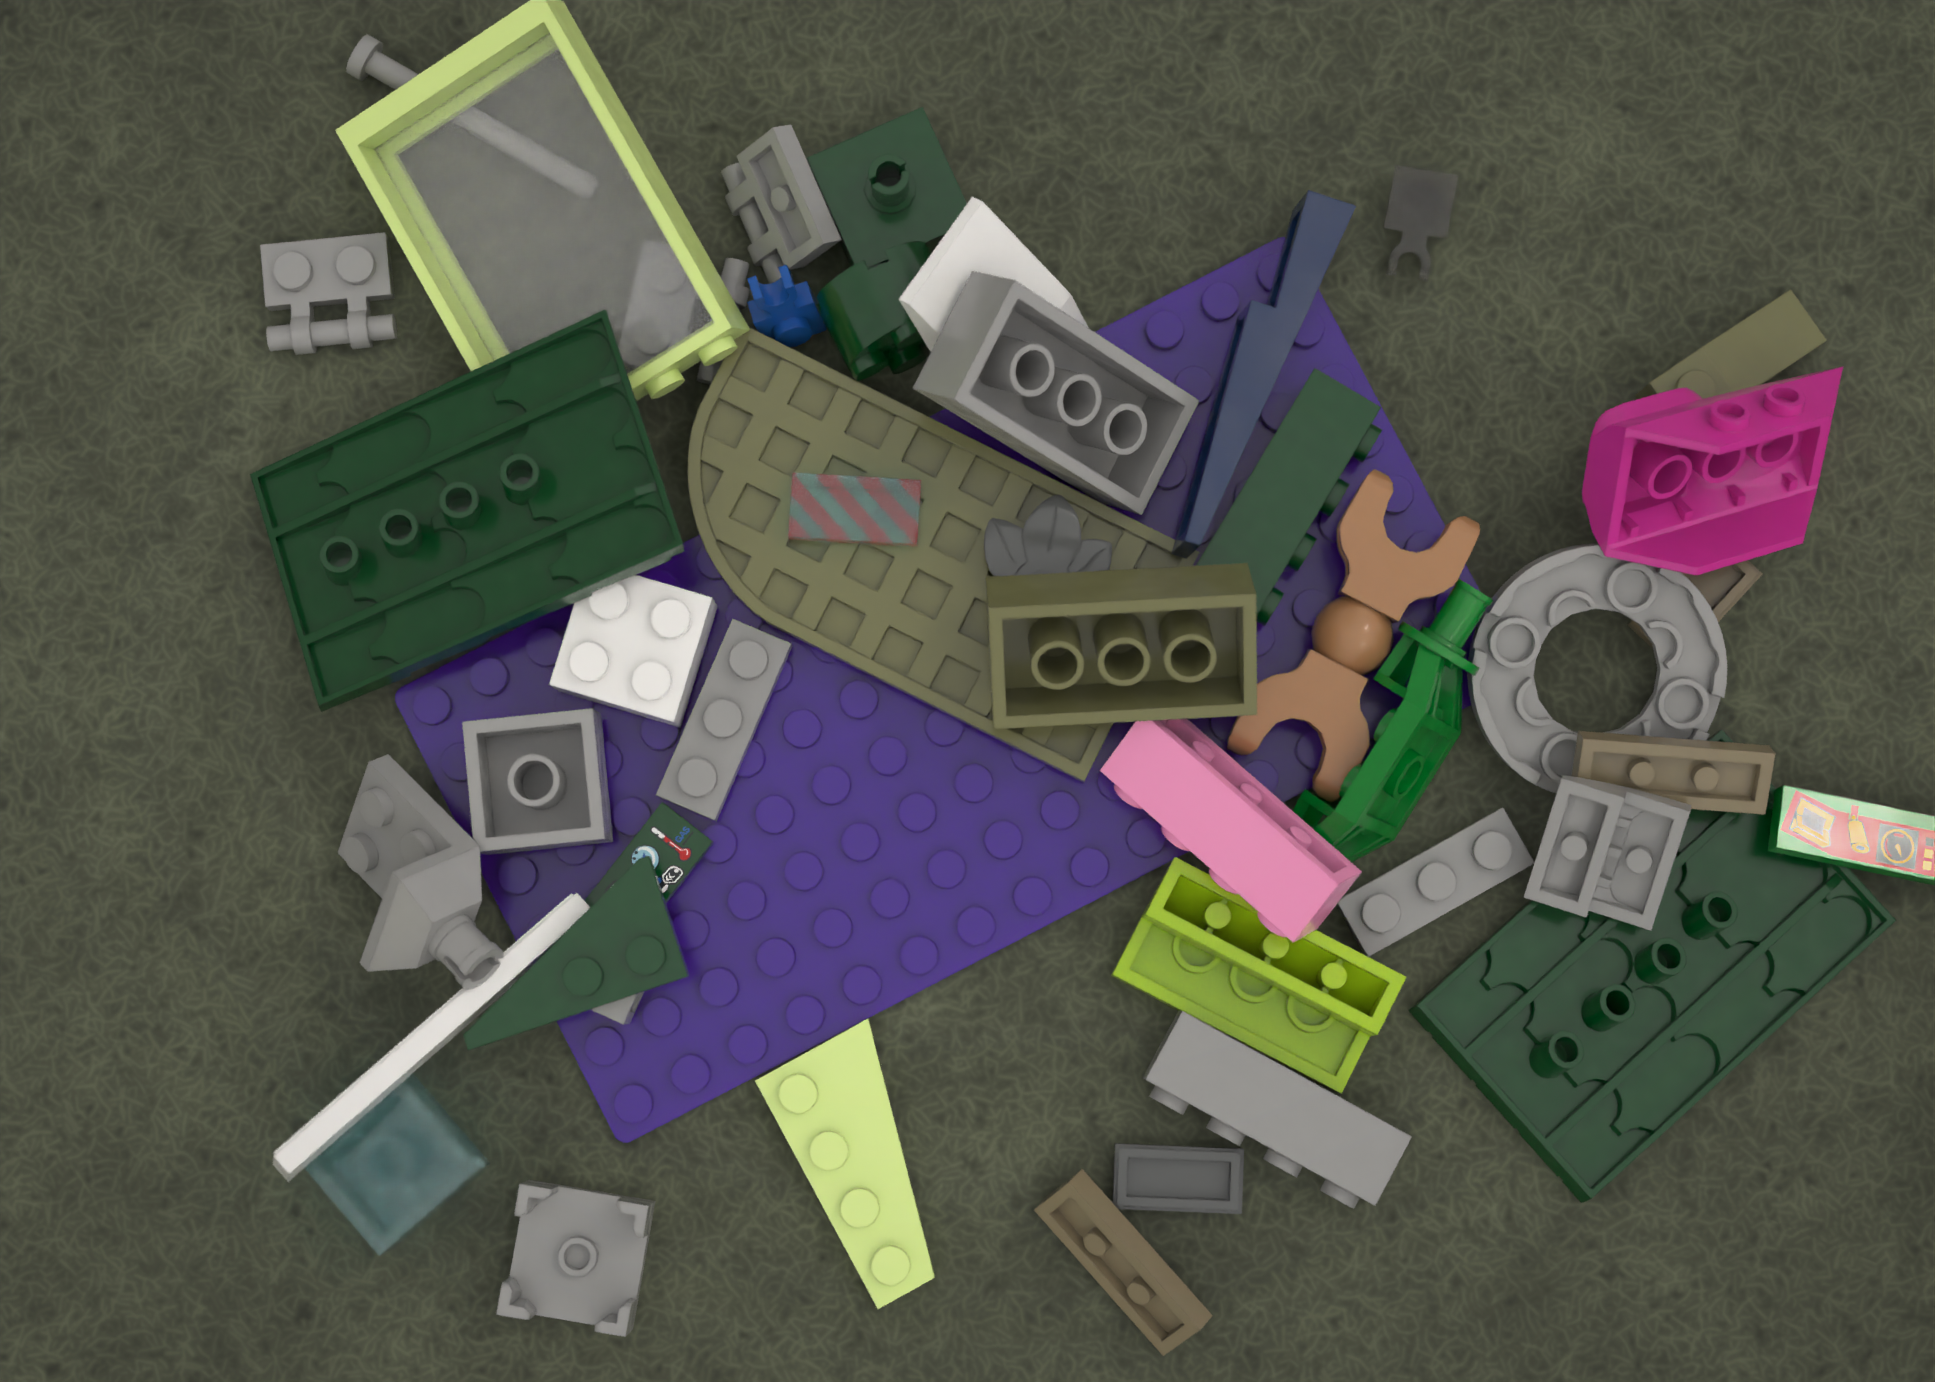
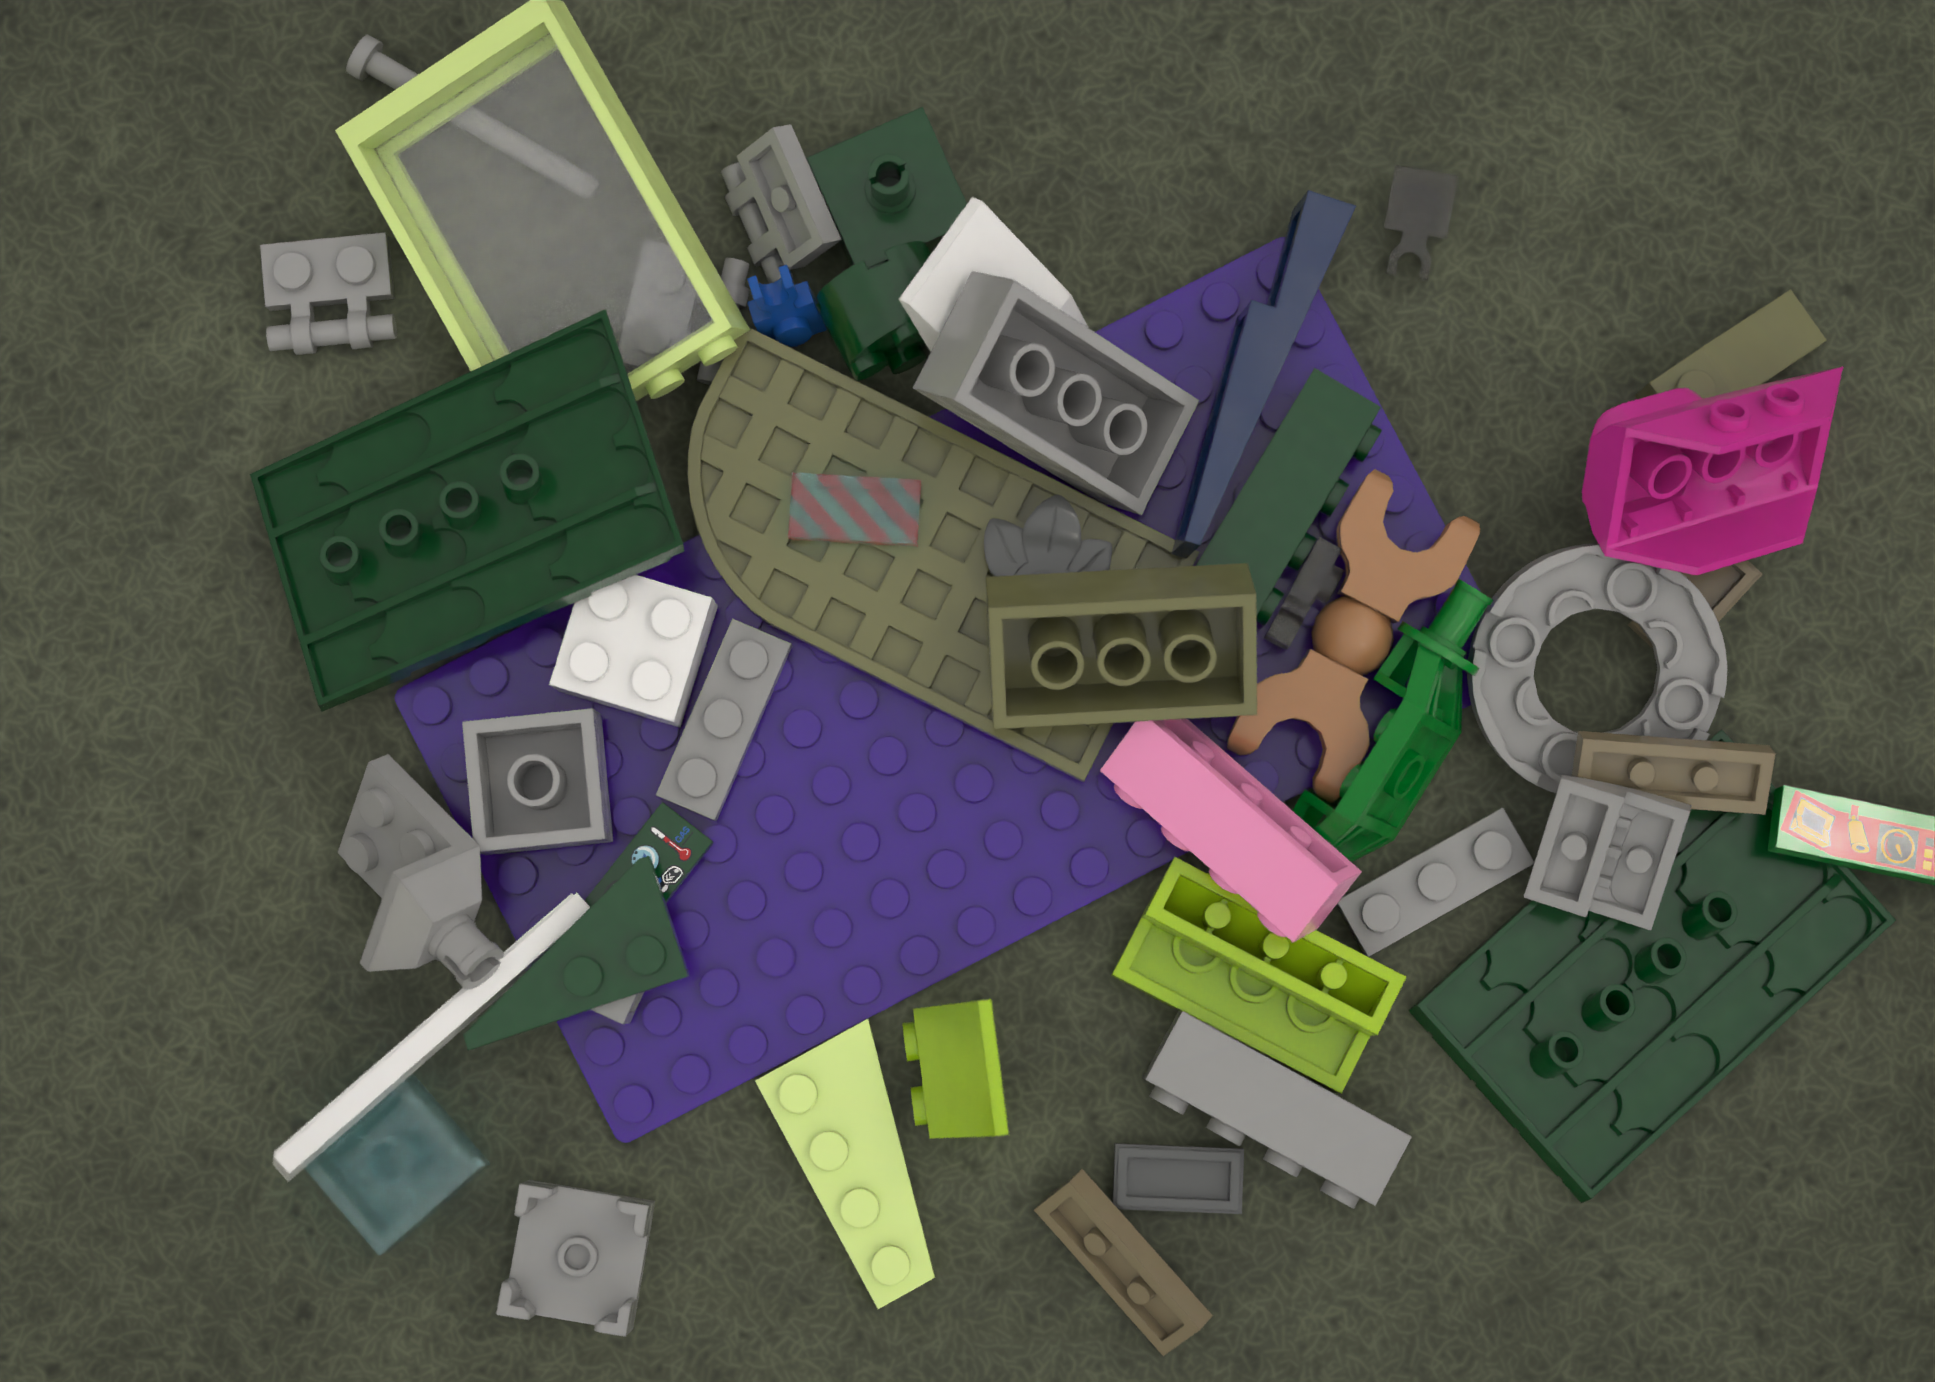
(958, 1070): none -> lime slope
(1314, 581): none -> clear smoke plate

